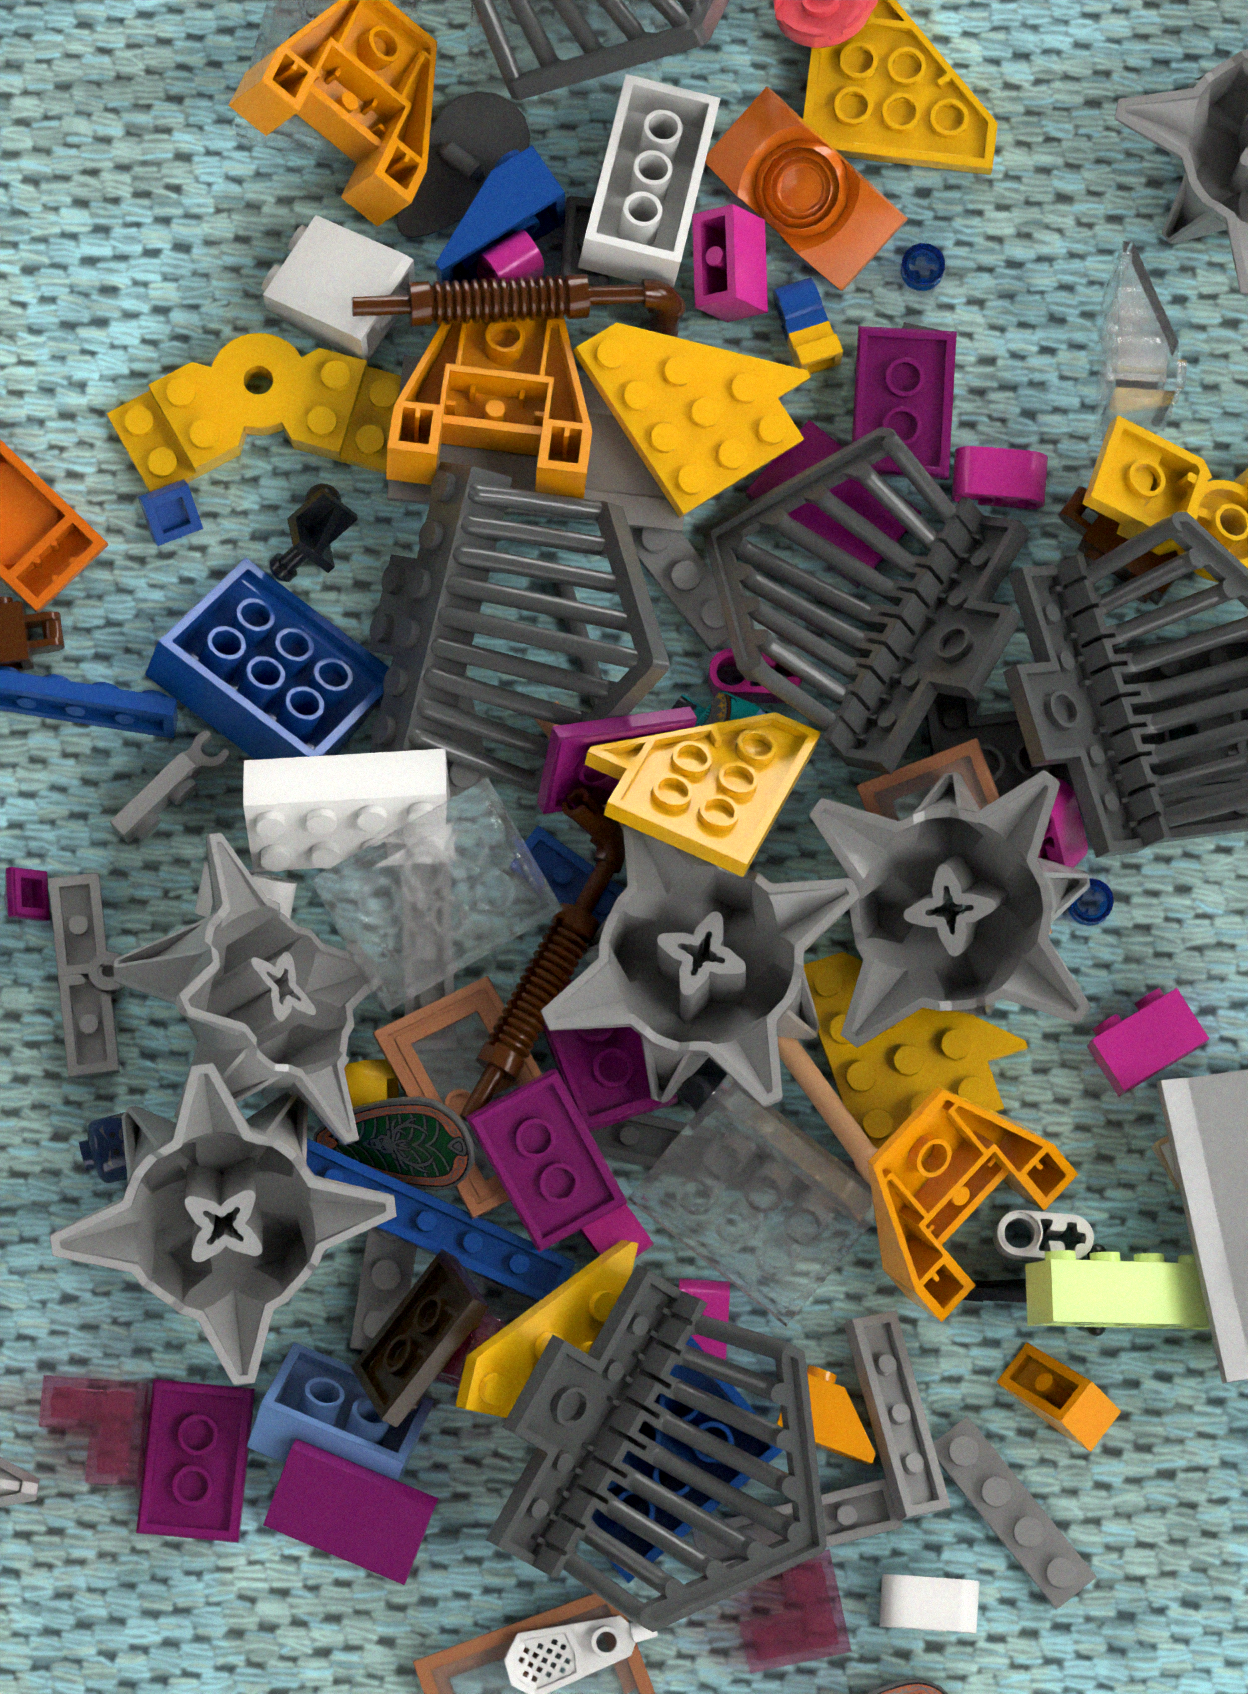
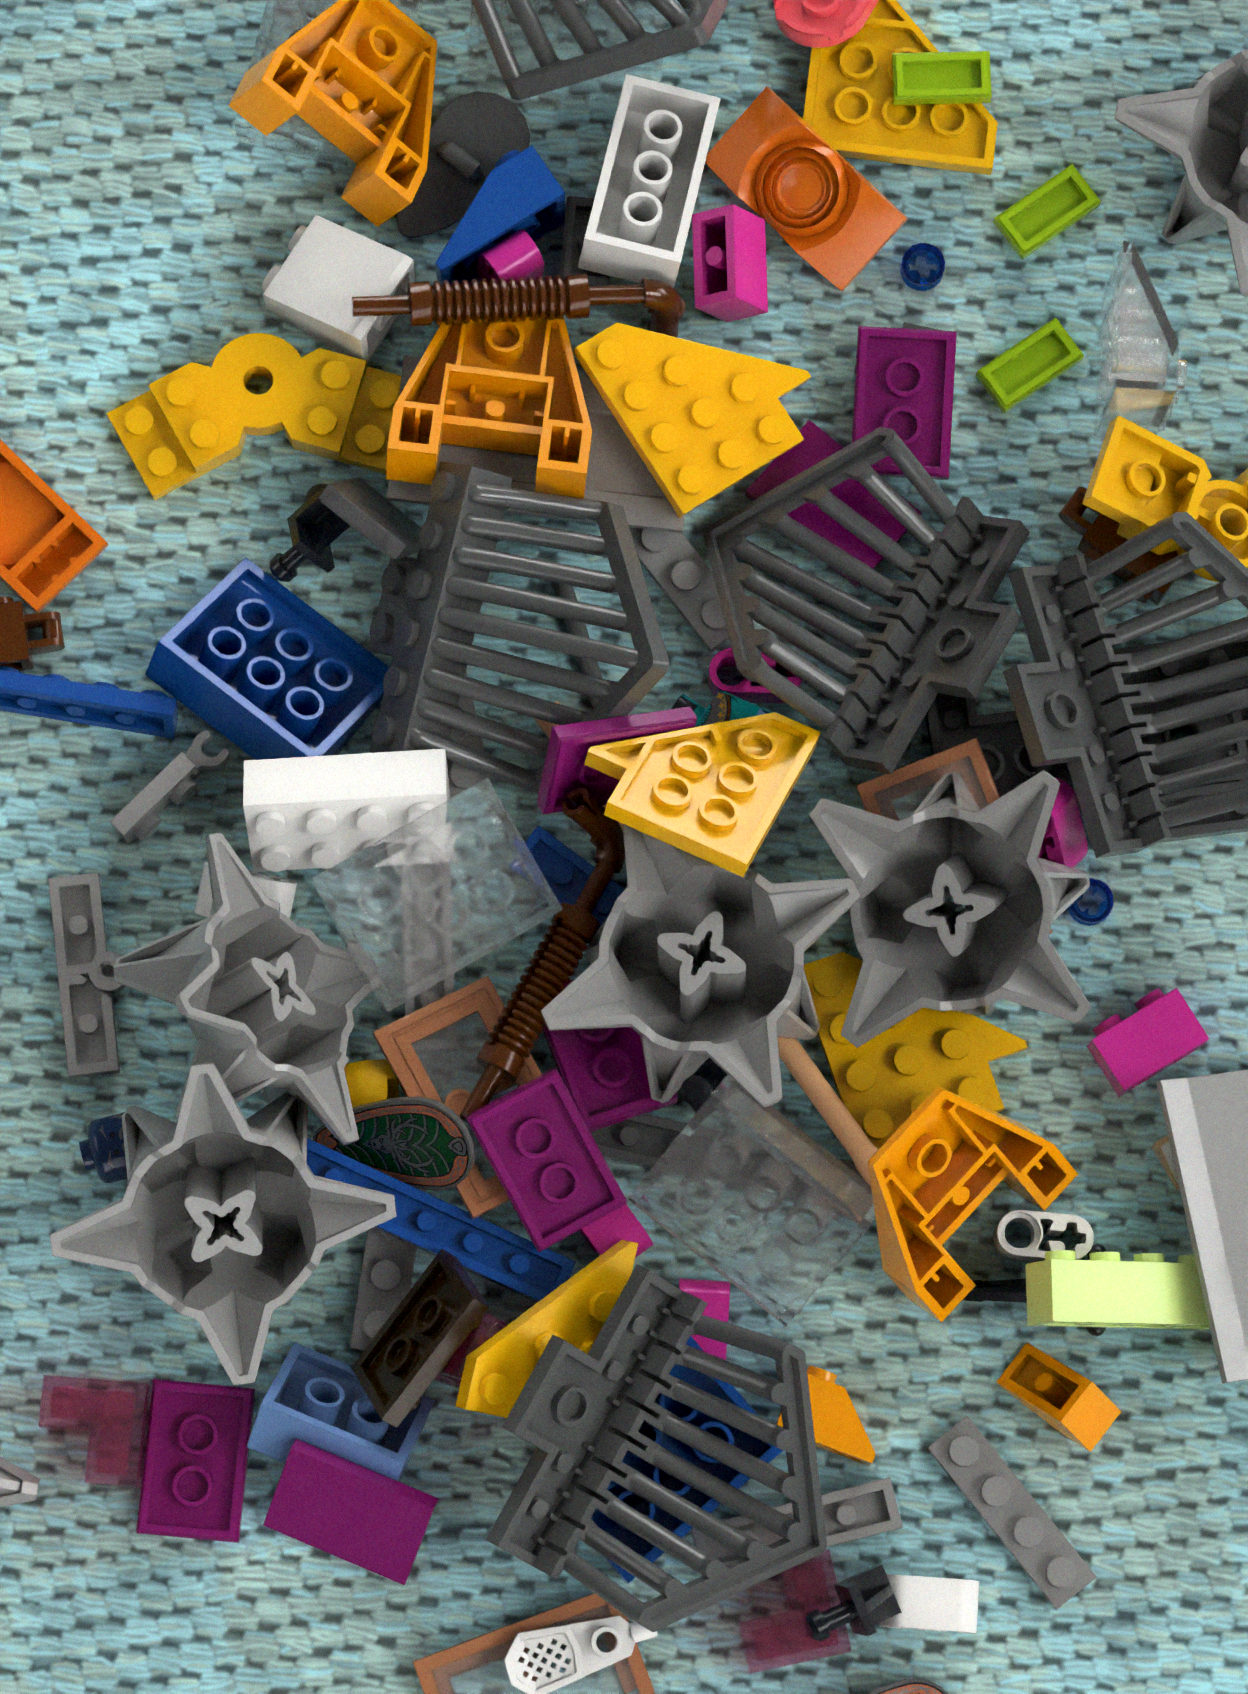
(26, 894): magenta slope -> none
(170, 512): blue plate -> none
(373, 517): none -> flat silver tile
(807, 327): leg -> none
(864, 1602): none -> black piece
(897, 1415): light grey plate -> none
(941, 78): none -> lime tile
(1000, 477): dark pink beam -> none
(1029, 365): none -> lime tile
(1047, 211): none -> lime tile

